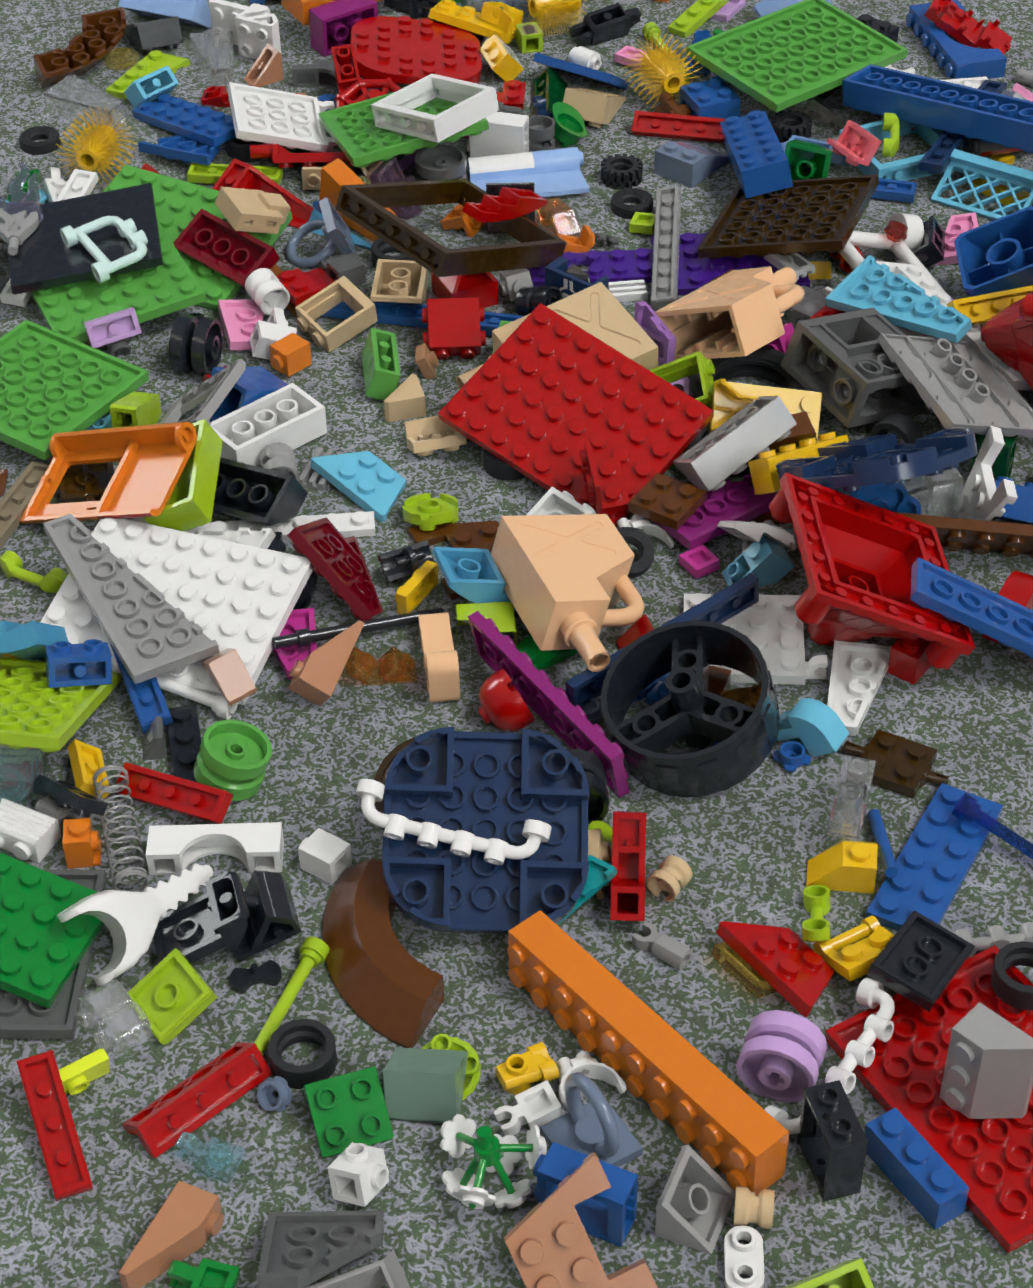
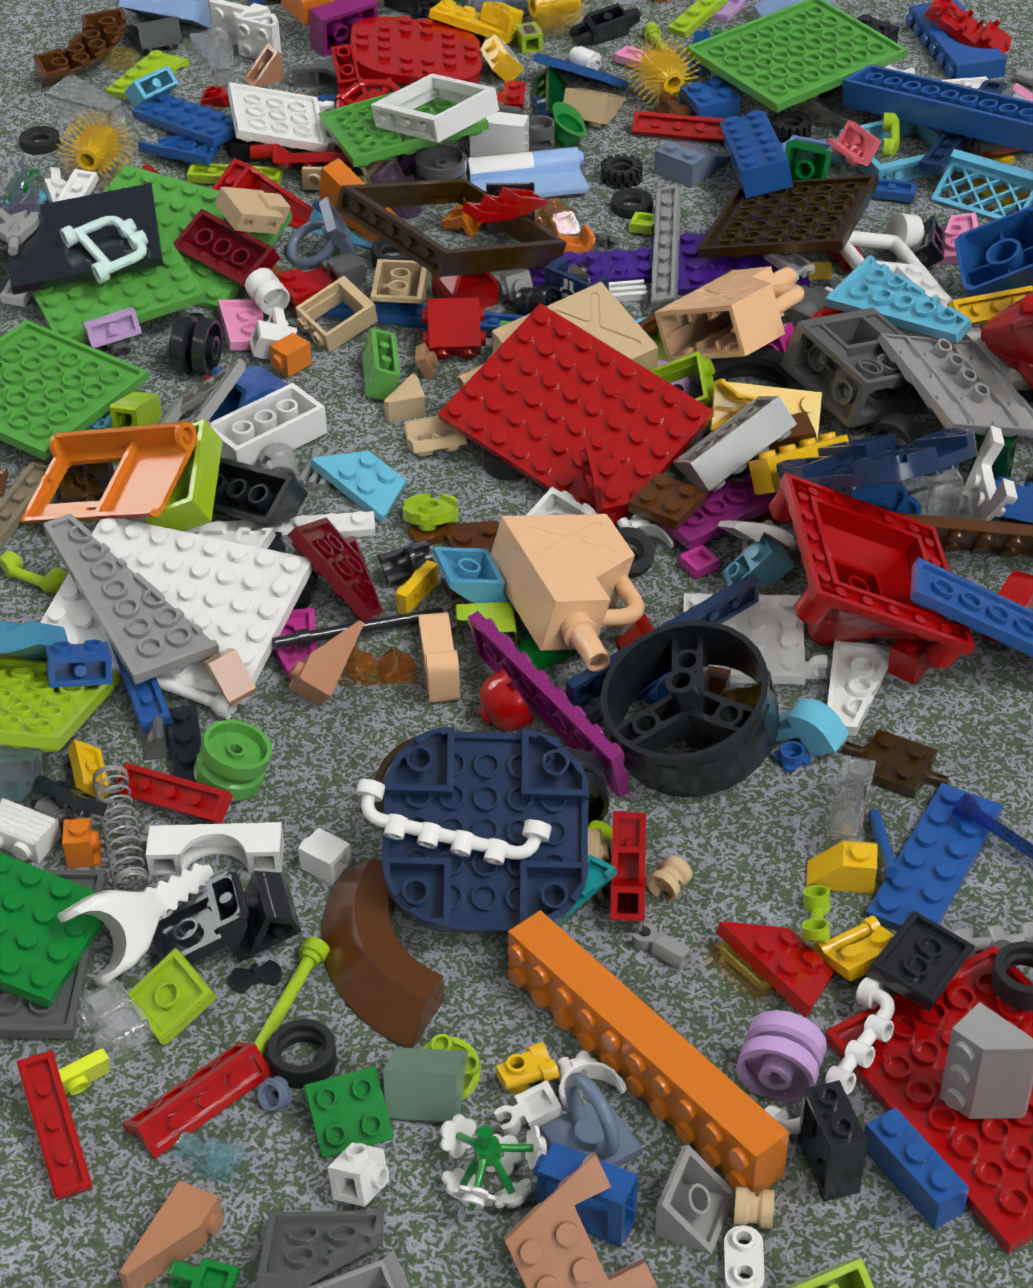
(656, 331): medium lavender wing -> none
(896, 231): clear red plate -> none

